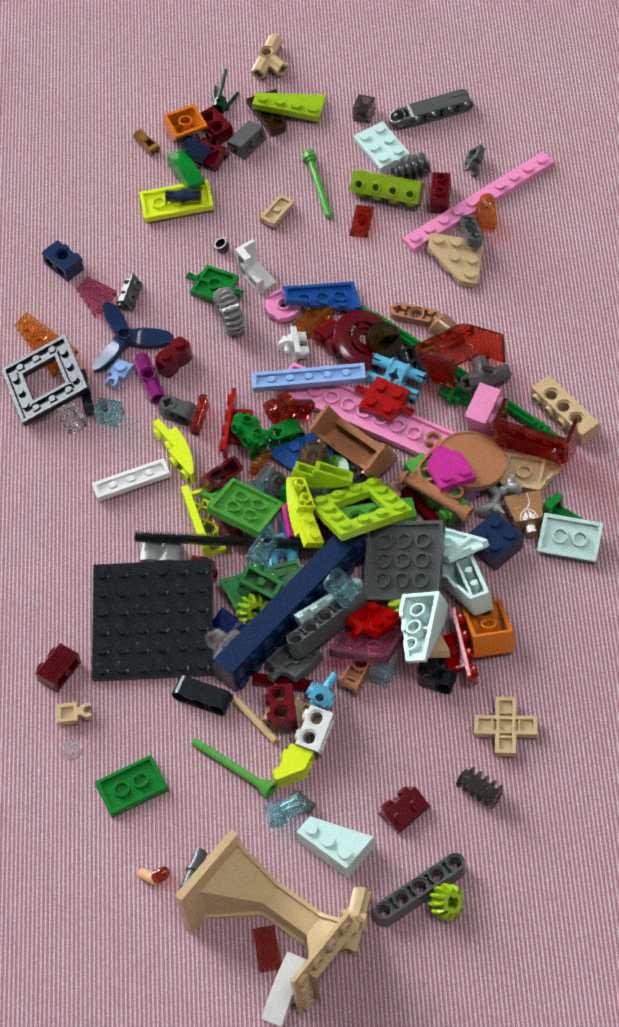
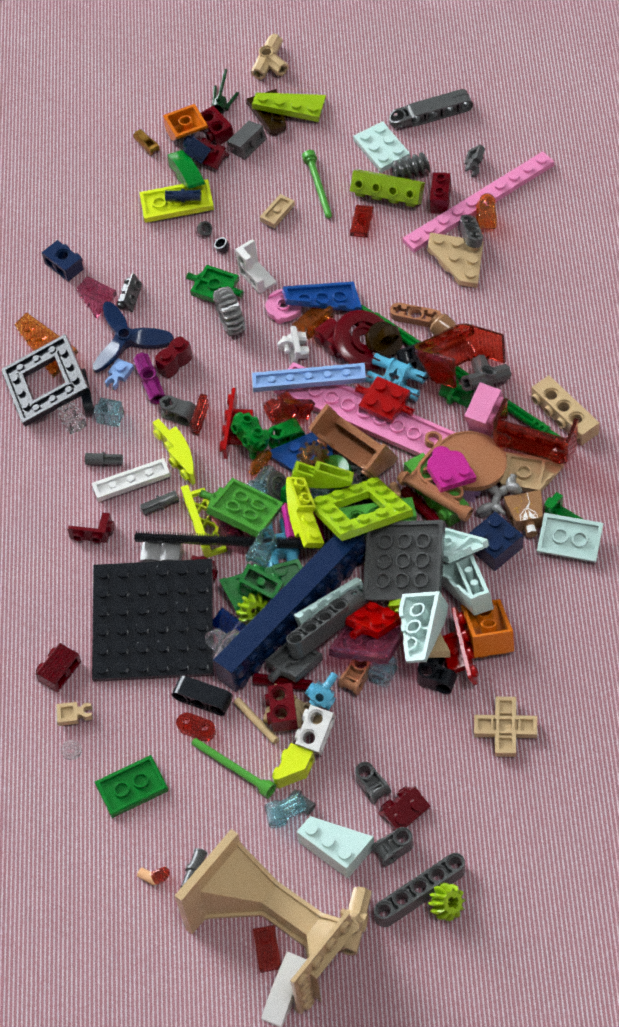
(95, 535): none -> dark red bracket
(103, 458): none -> dark grey axle
(159, 502): none -> dark grey axle
(195, 725): none -> clear red plate
(206, 226): none -> dark grey hinge
(221, 474): dark red brick -> none
(342, 588): clear light blue piece -> none
(364, 109): clear smoke brick -> none
(372, 785): none -> dark grey piece
(390, 848): none -> dark grey piece
(480, 787): clear smoke piece -> none

